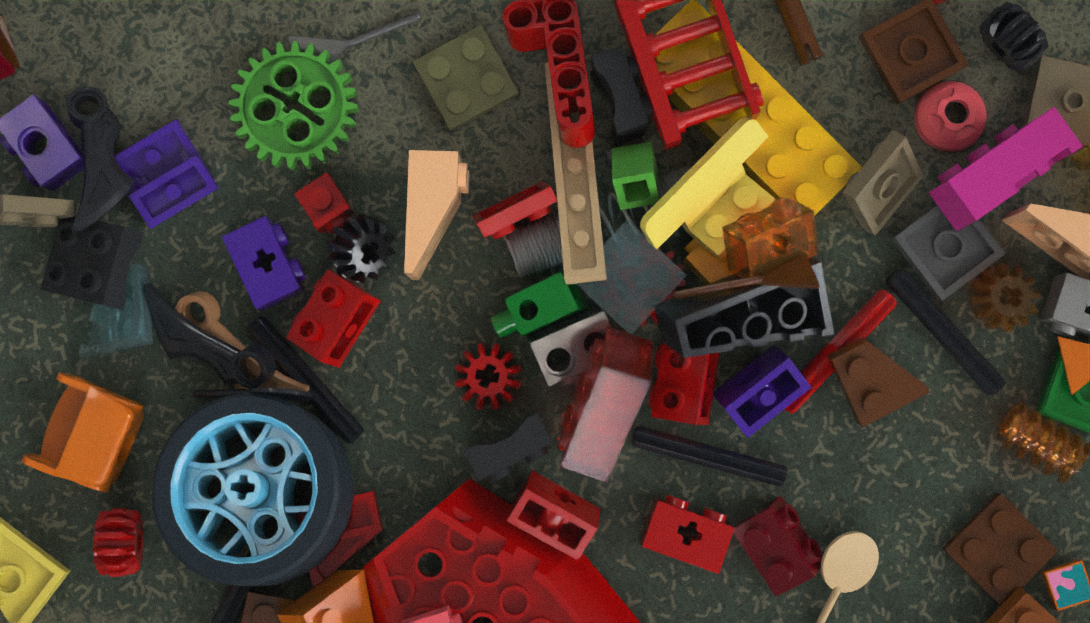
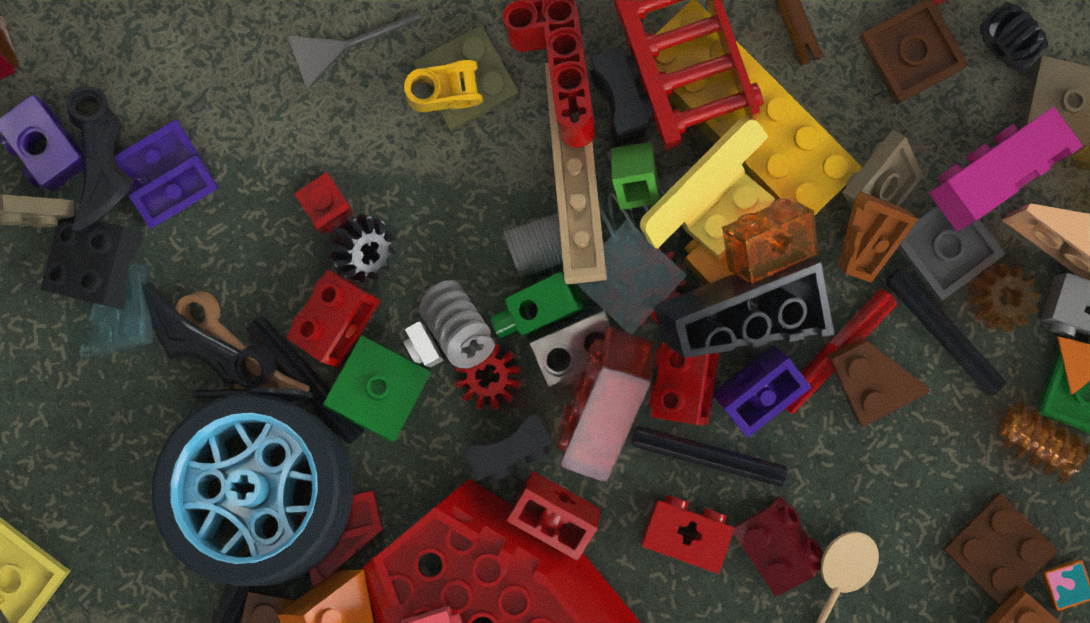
(88, 434): orange piece -> none
(118, 542): red gear -> none
(246, 250): dark purple brick -> none
(313, 77): bright green gear -> none
(377, 389): none -> green plate
(422, 346): none -> white plate
(432, 201): light nougat slope -> none
(446, 86): none -> yellow piece
(456, 324): none -> light grey piece
(529, 203): red plate -> none
(791, 274): reddish brown piece -> none
(873, 235): none -> dark orange wing
(937, 129): coral piece -> none

